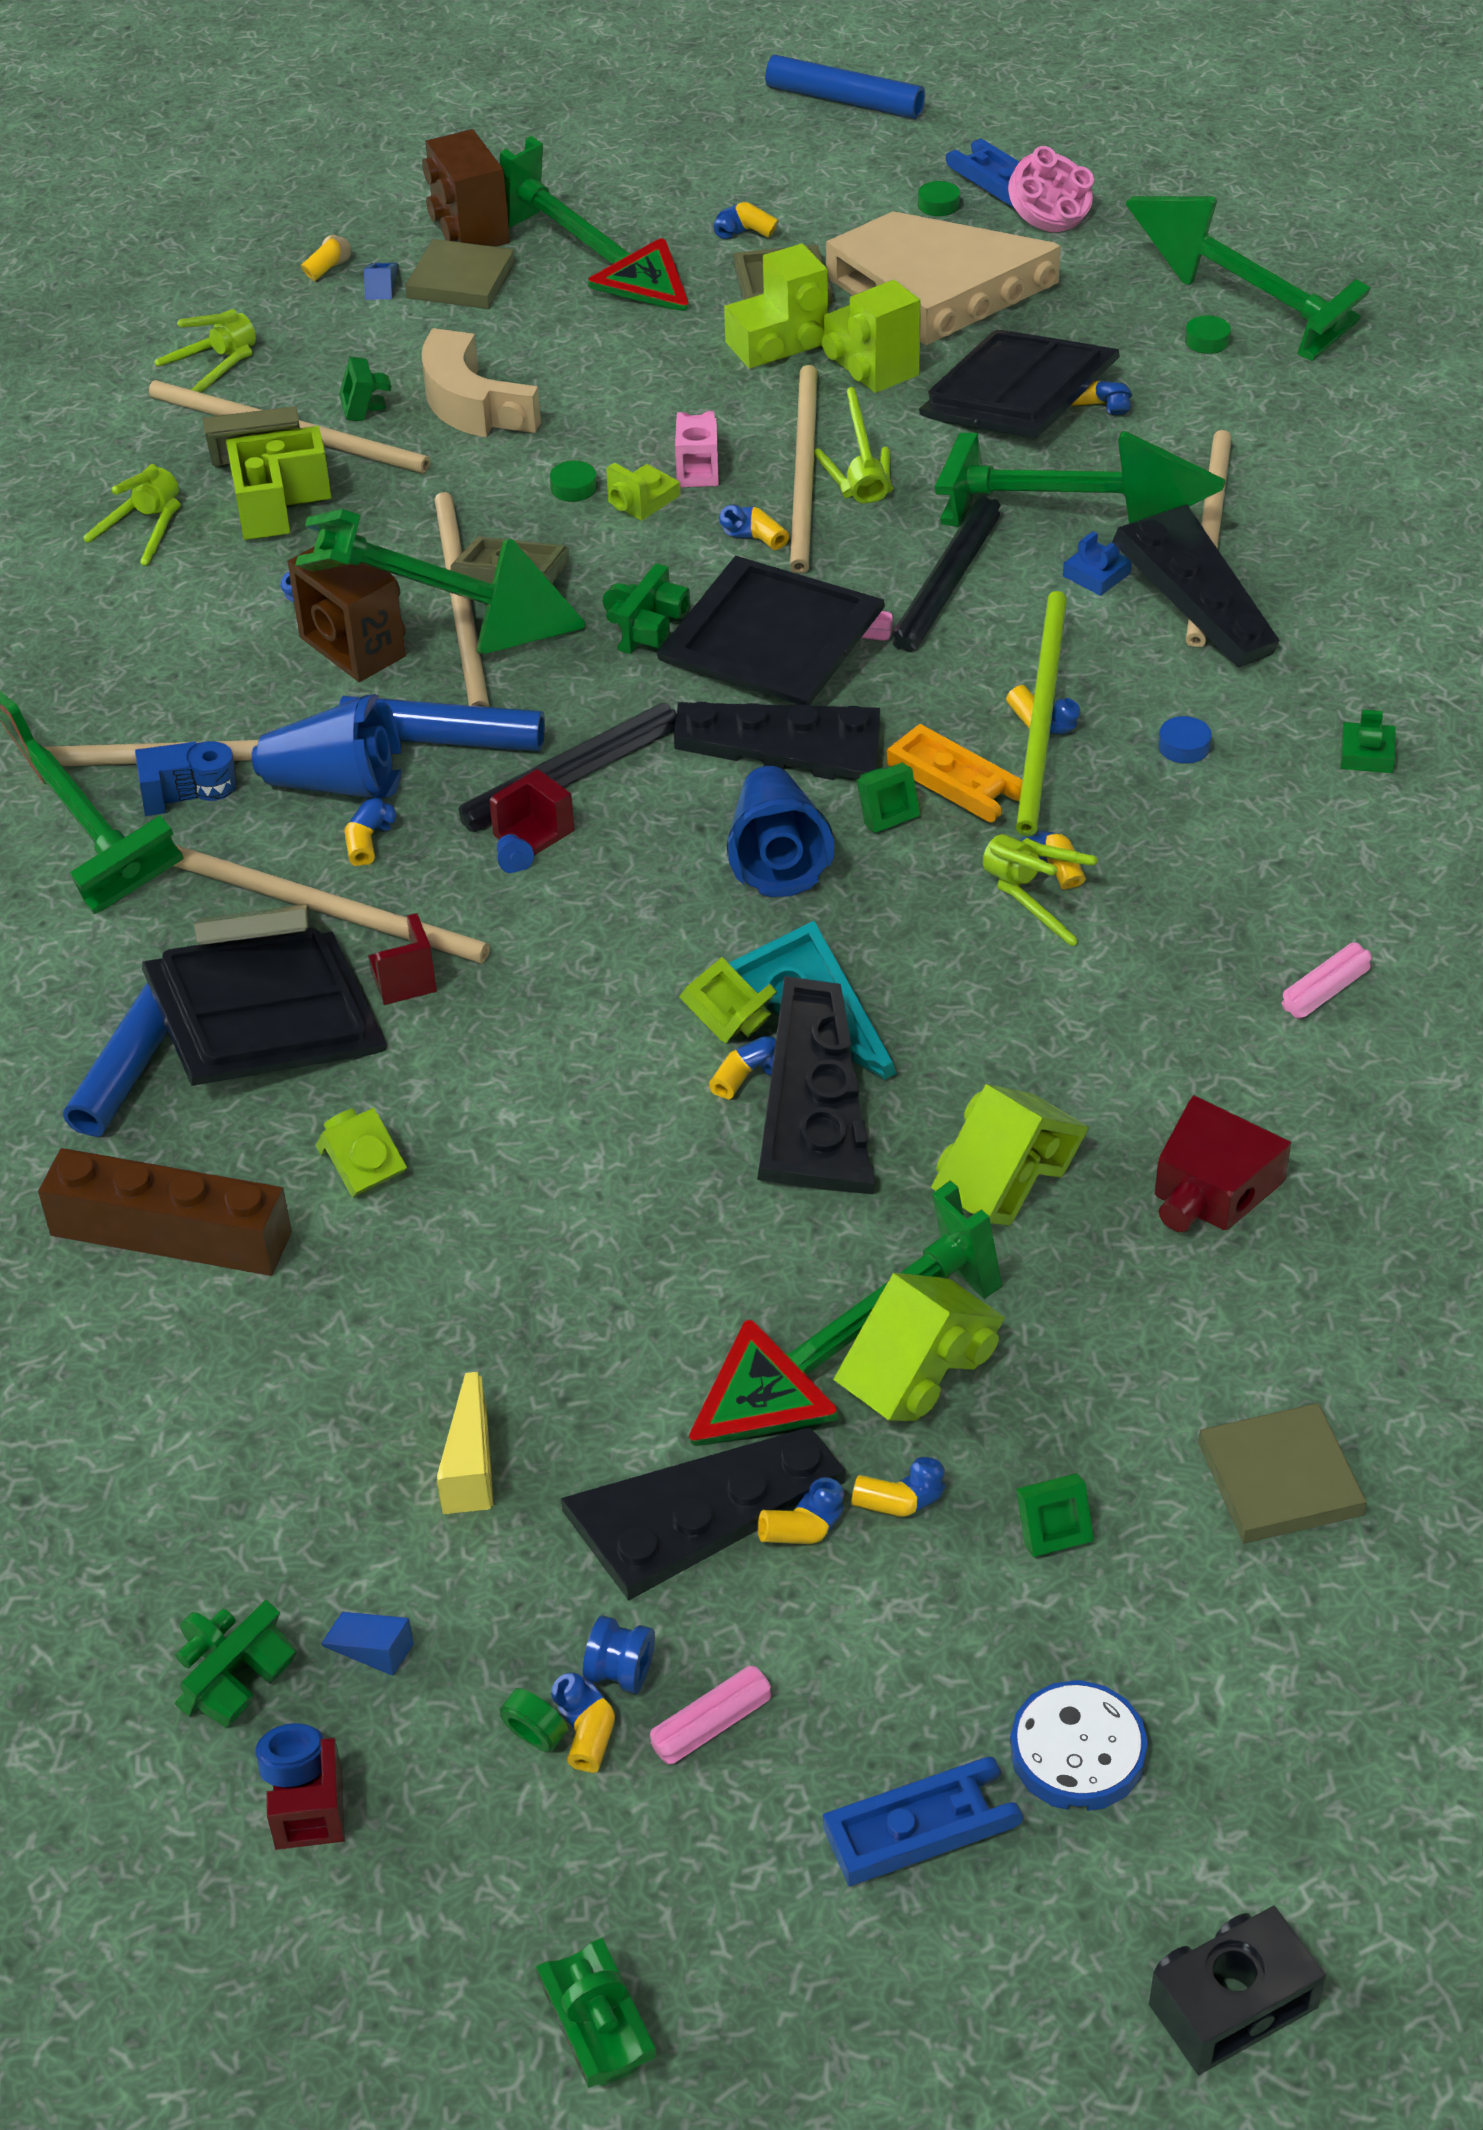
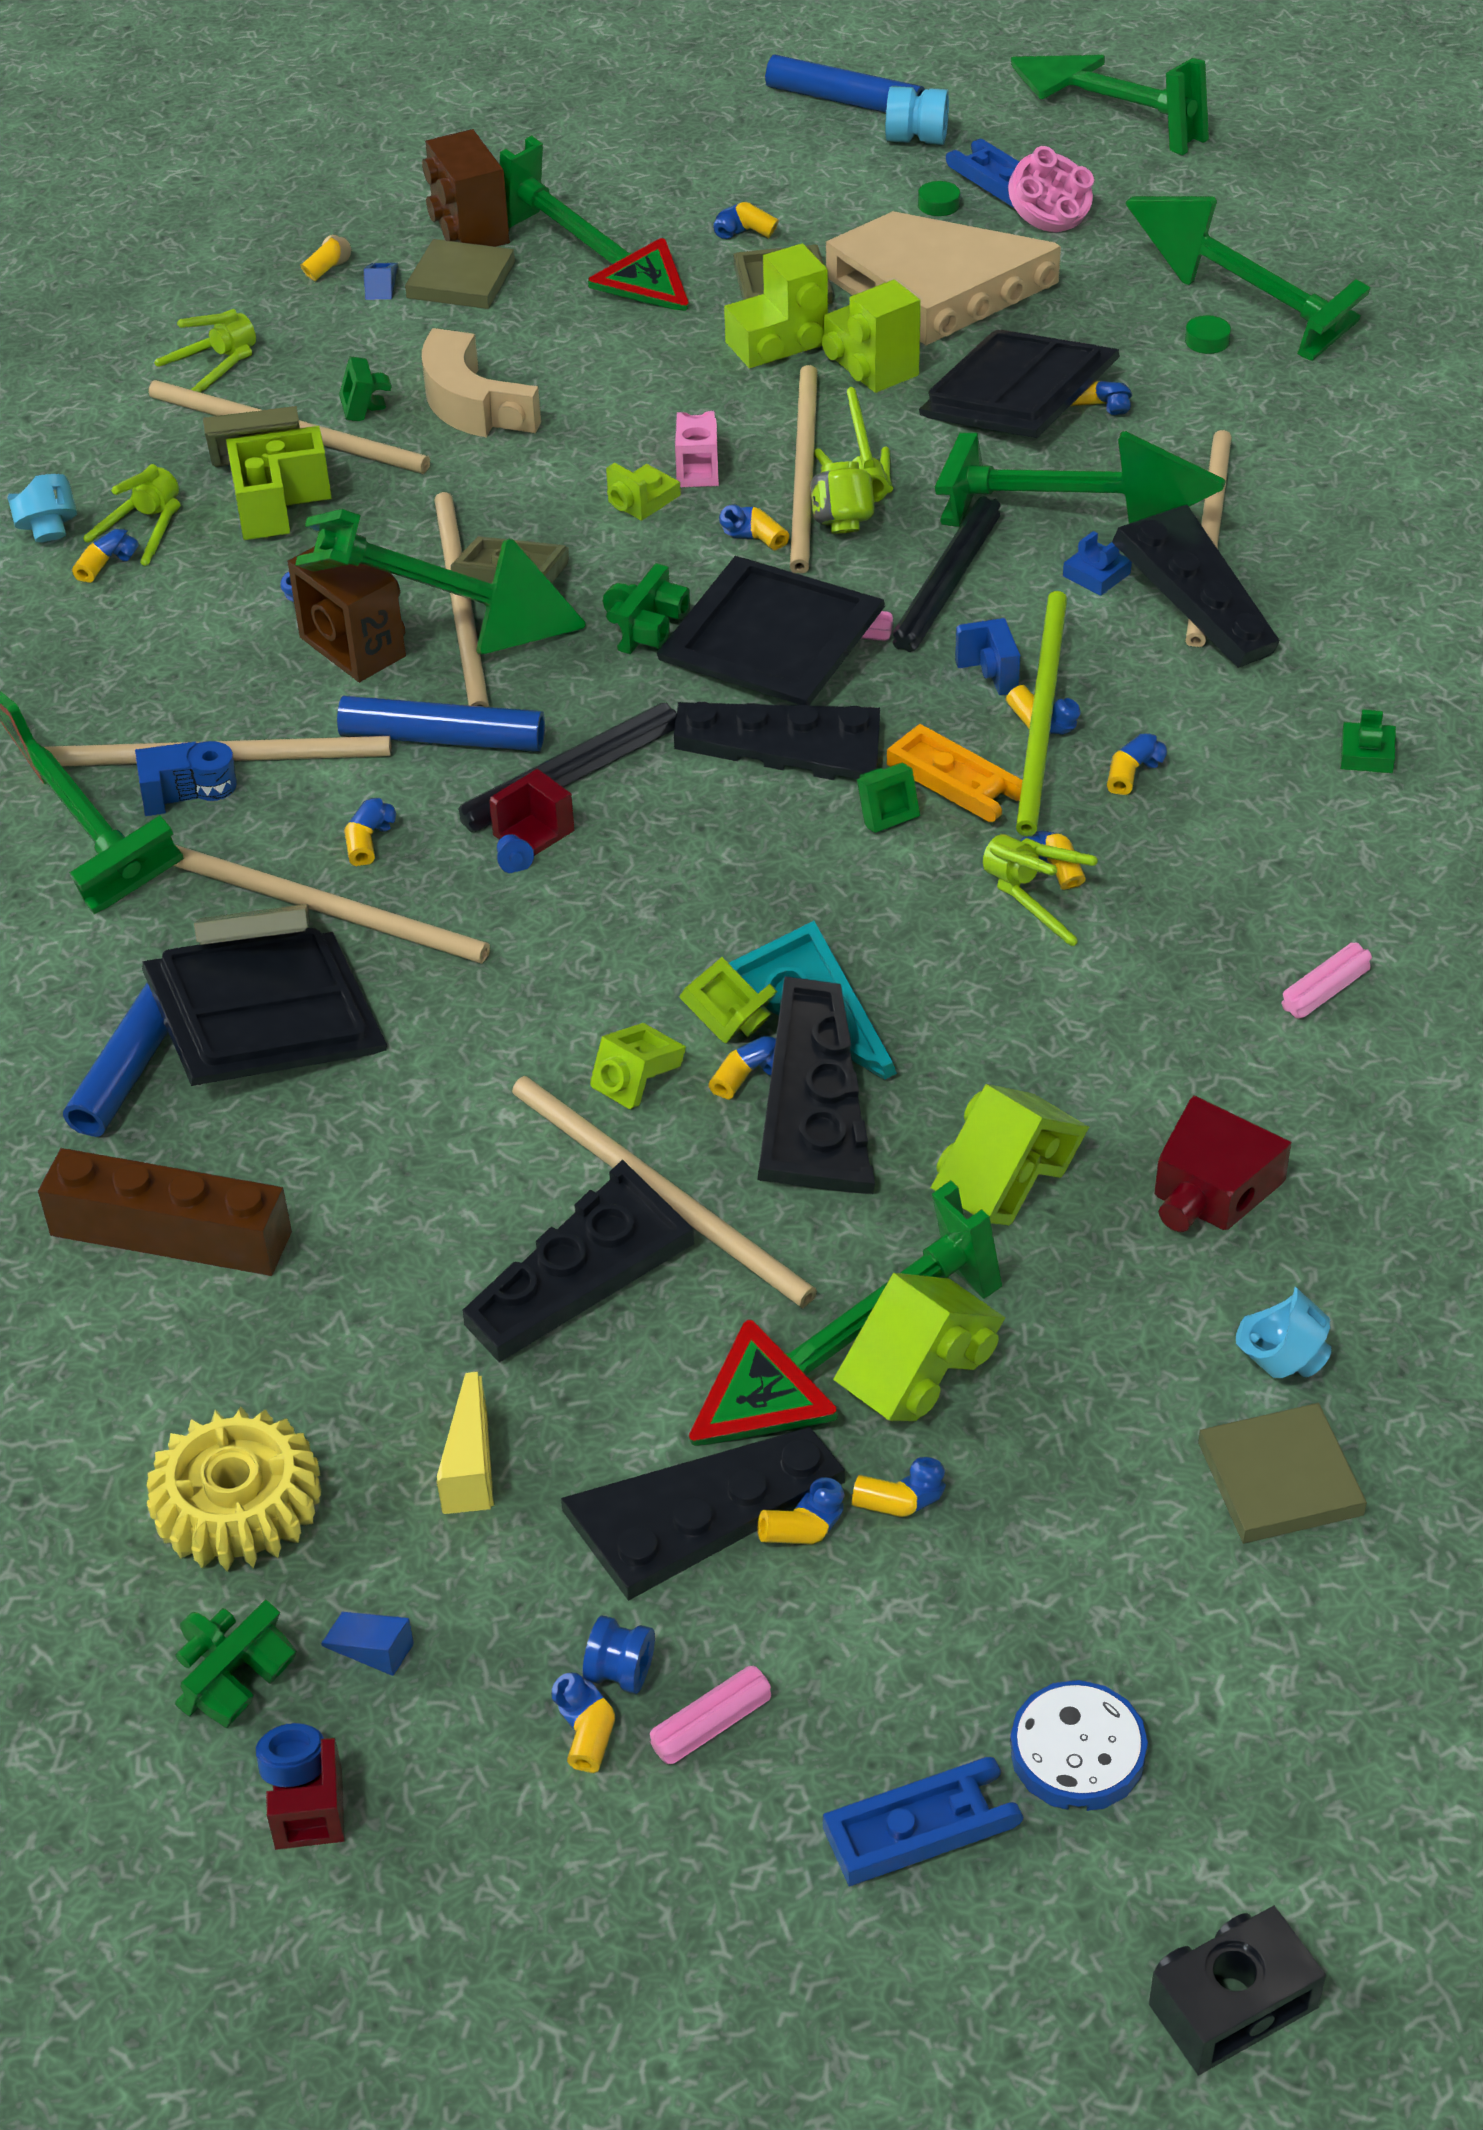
(40, 511): none -> medium azure piece
(100, 551): none -> arm
(233, 1488): none -> light yellow gear
(334, 751): blue cone -> none
(360, 1150): lime bracket -> none
(407, 969): dark red panel -> none
(533, 1720): green tile -> none
(573, 481): green tile -> none
(593, 1254): none -> black wing
(596, 2014): green hips -> none
(630, 1058): none -> lime bracket
(688, 1208): none -> tan piece
(778, 835): blue cone -> none
(842, 496): none -> lime head
(917, 115): none -> medium azure wheel
(993, 648): none -> blue bracket
(1055, 1514): green tile -> none
(1125, 761): none -> arm
(1182, 99): none -> green piece
(1184, 739): blue tile -> none
(1287, 1337): none -> medium azure piece

